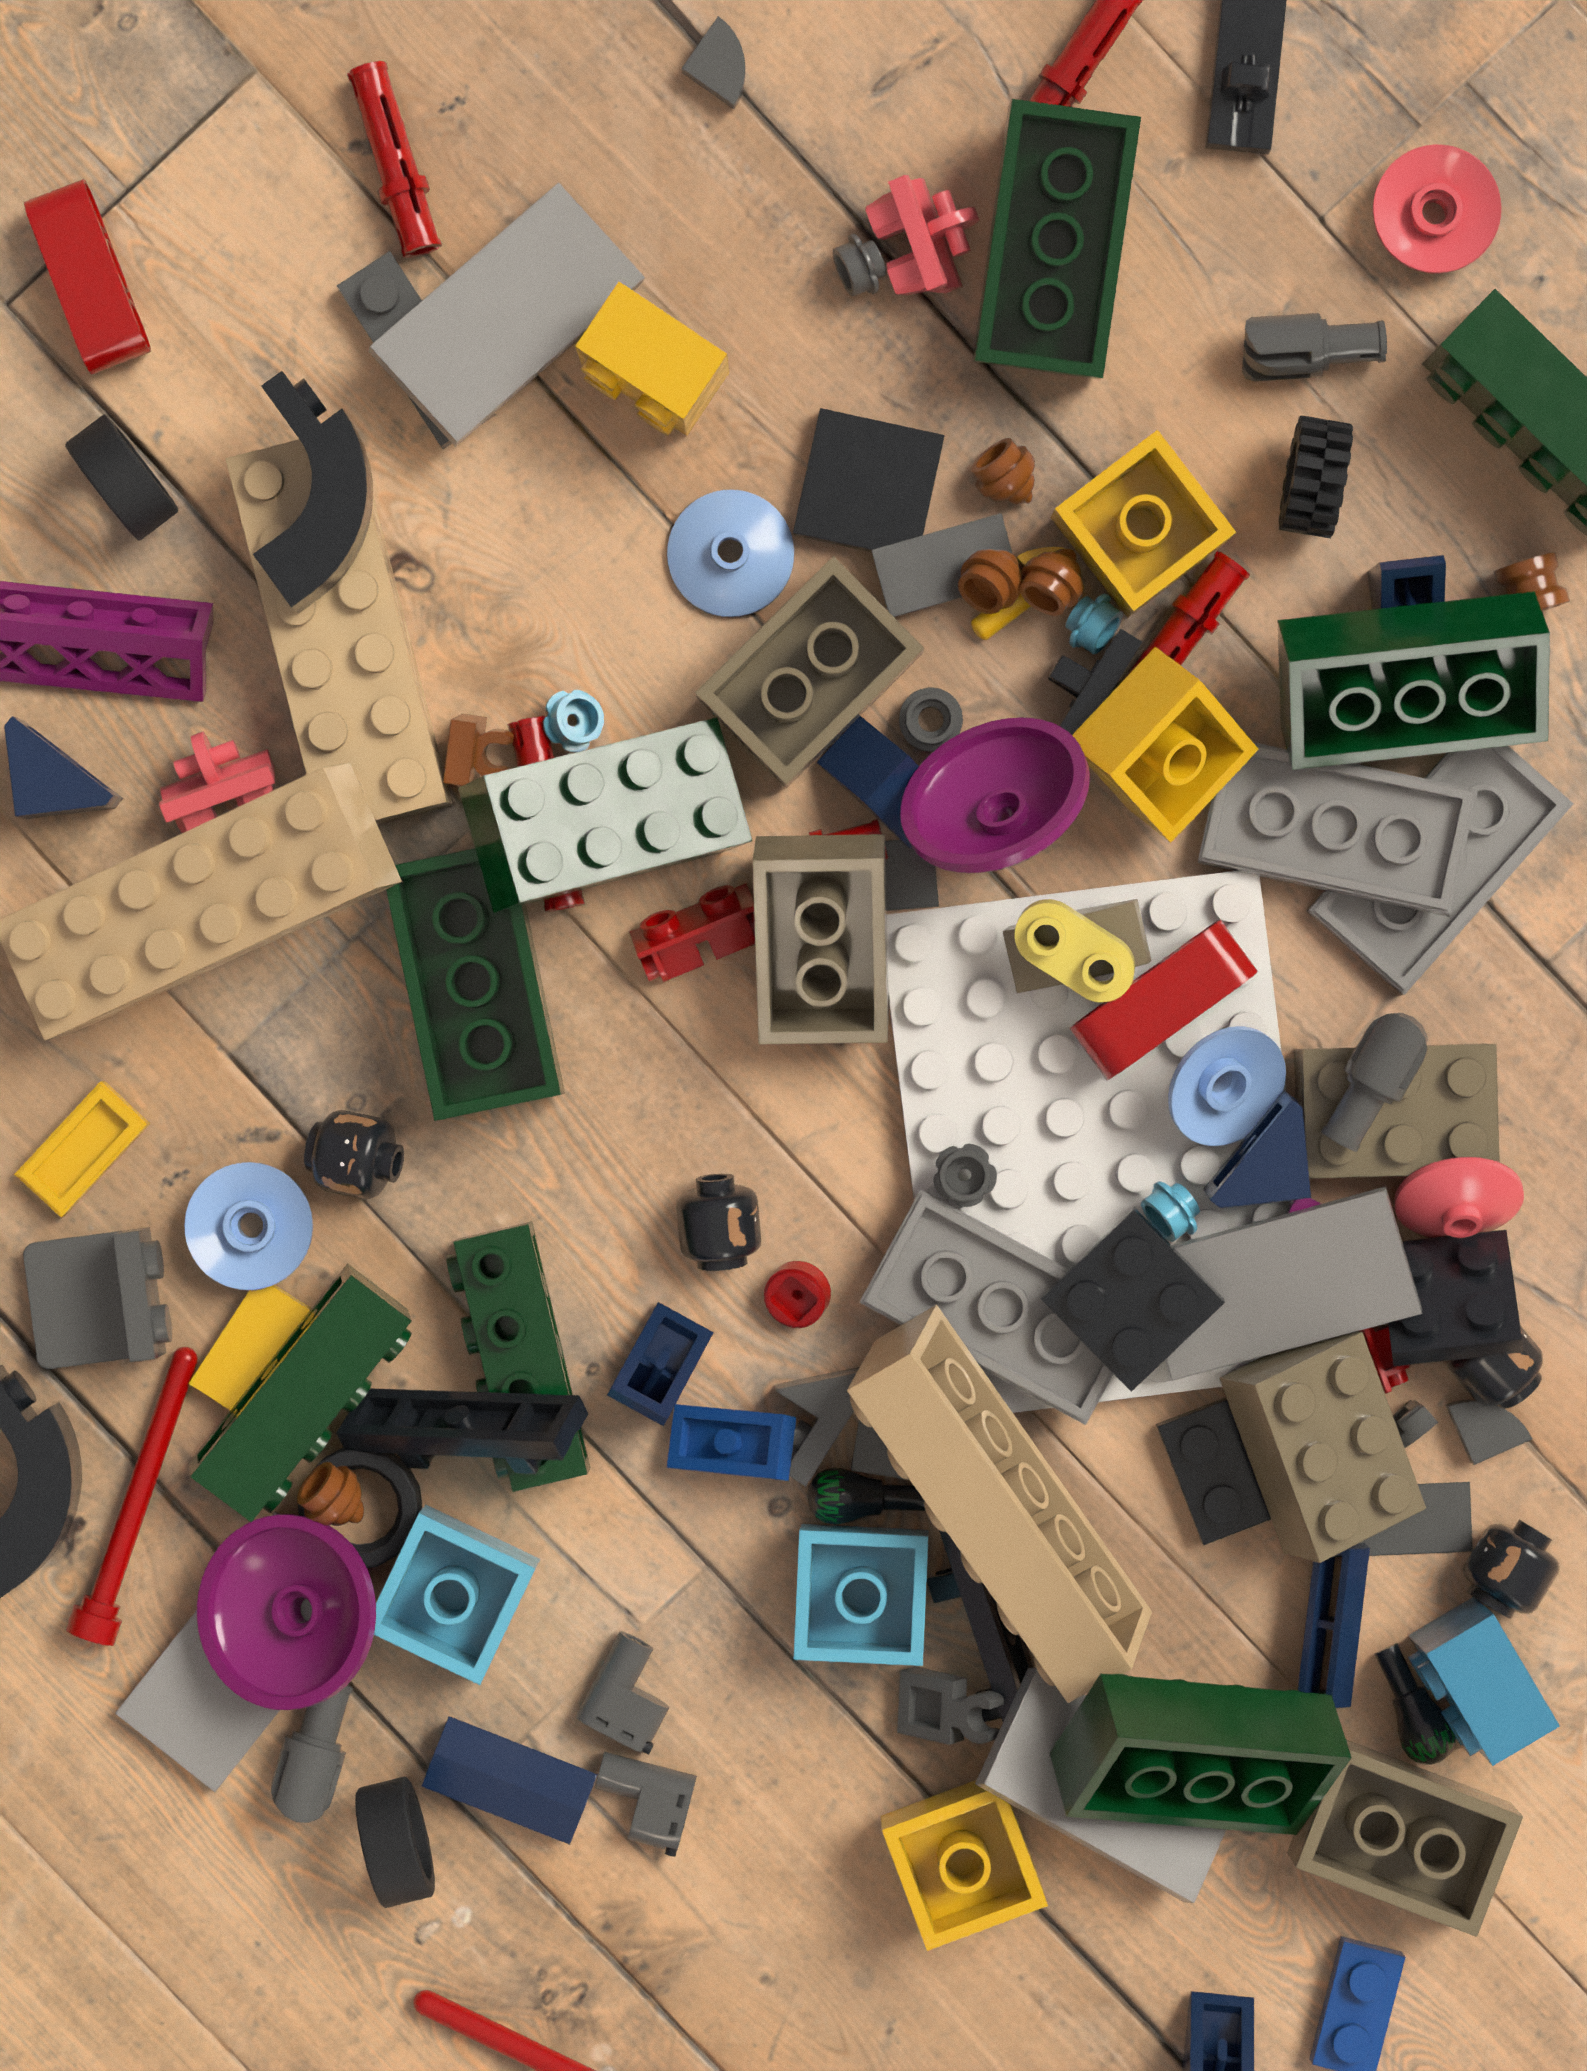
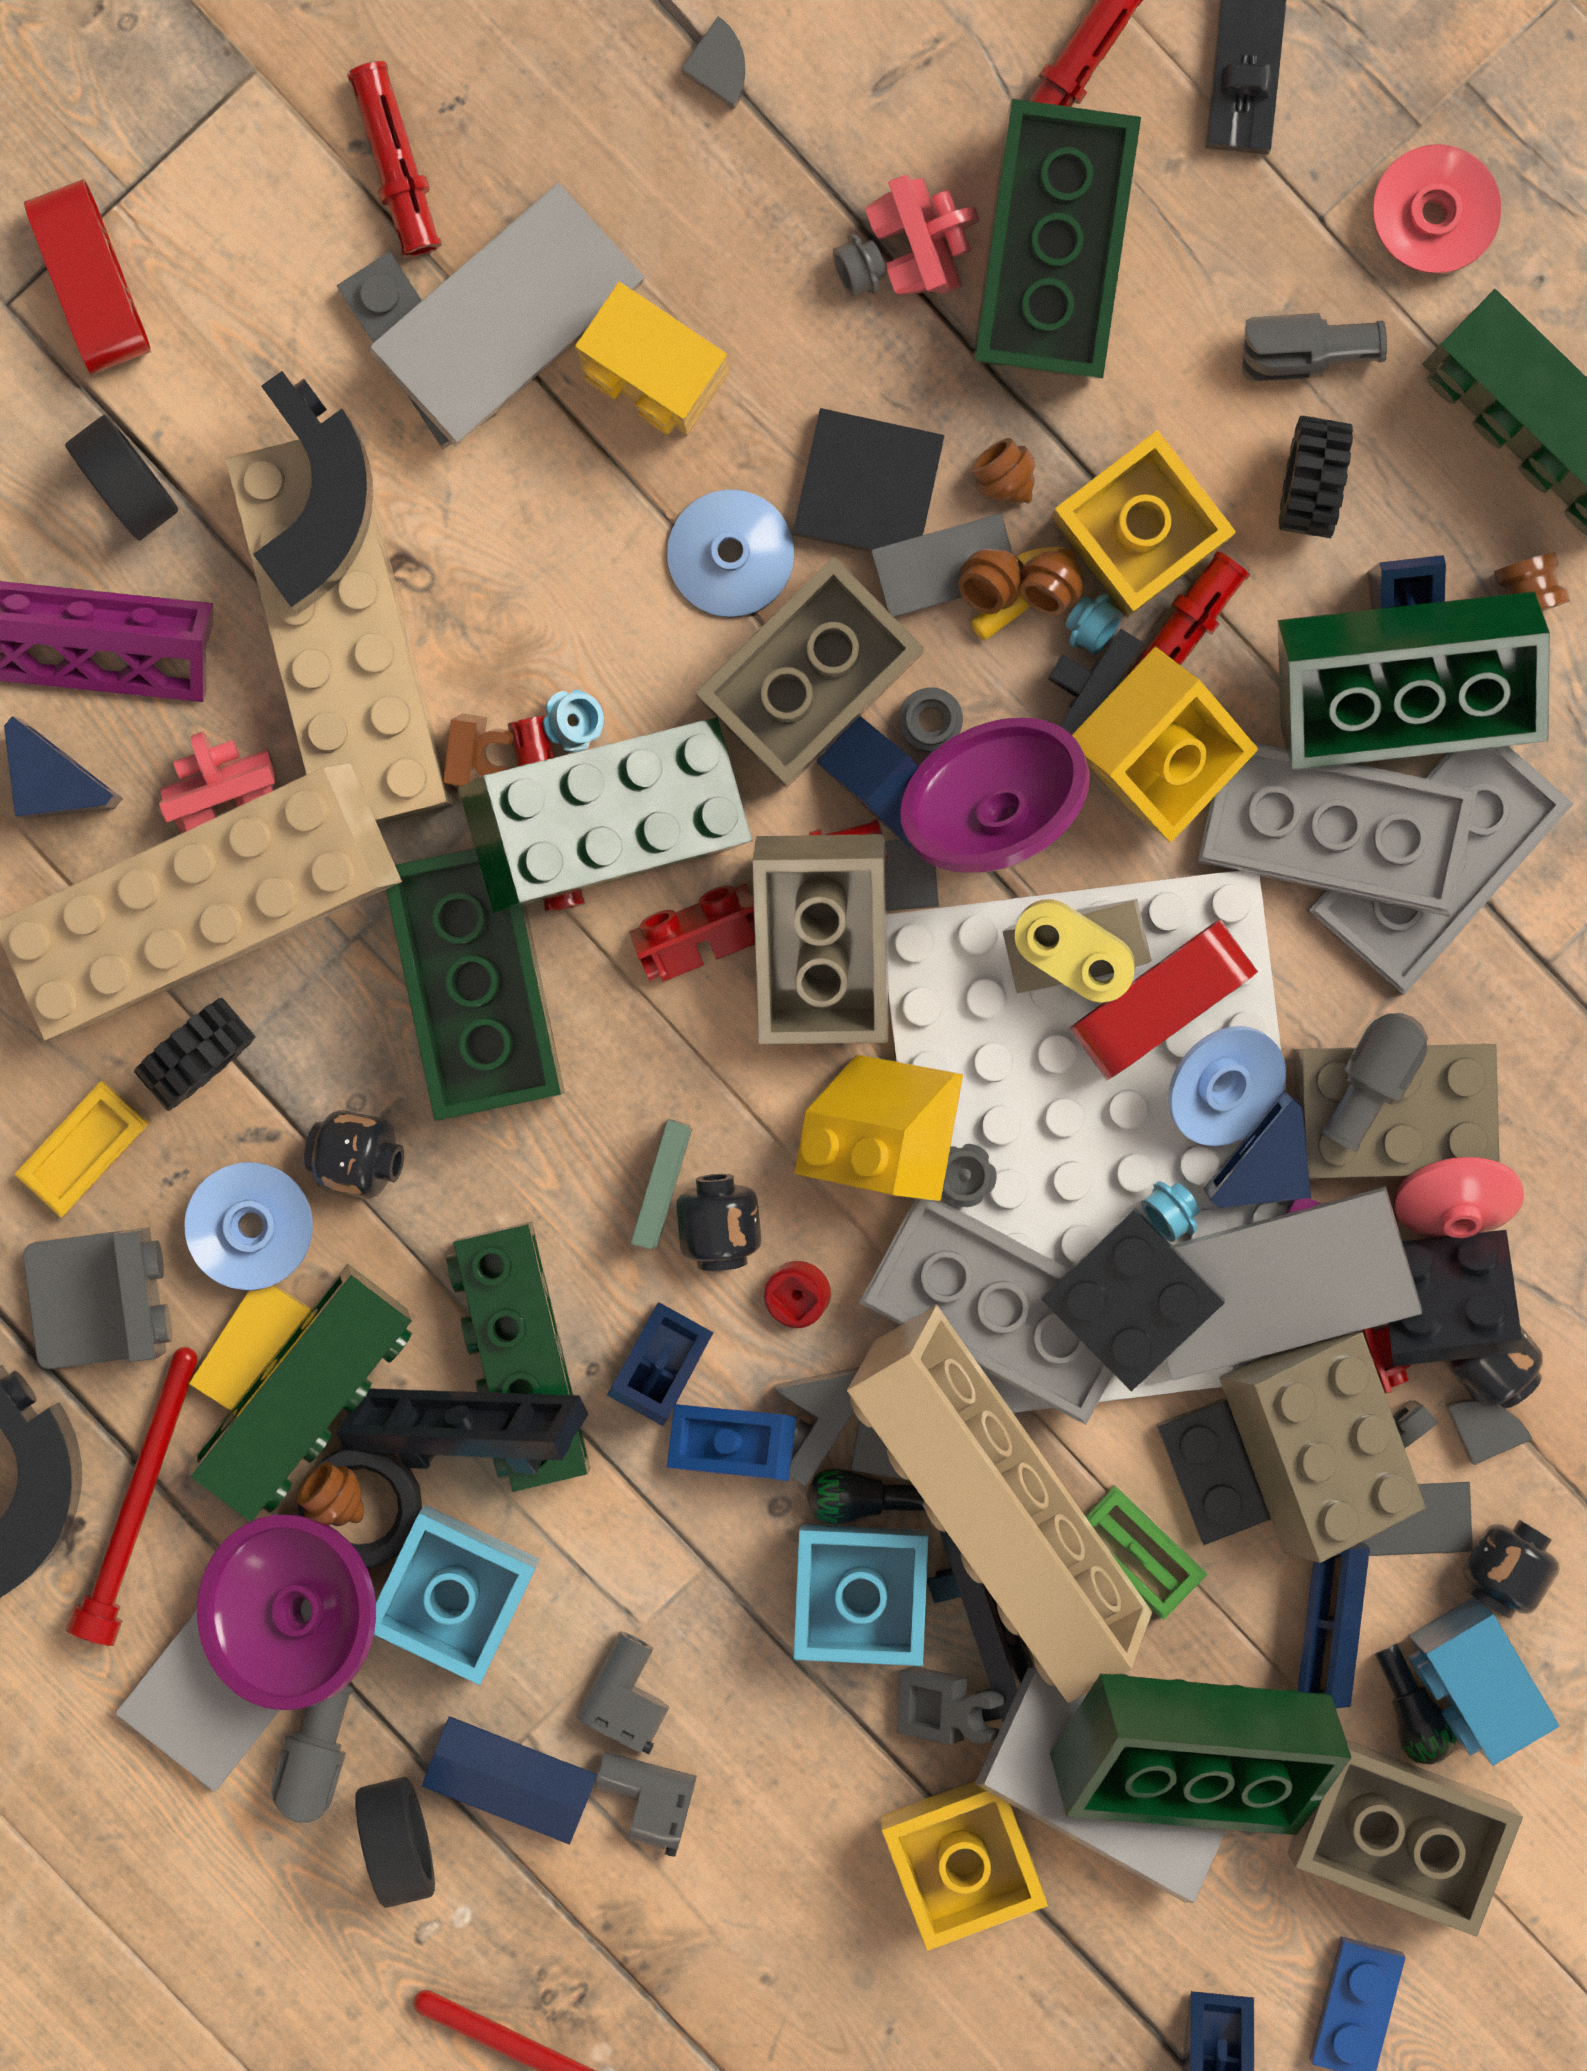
(194, 1054): none -> black tyre
(662, 1184): none -> sand green tile
(882, 1128): none -> yellow slope
(1179, 1590): none -> bright green tile

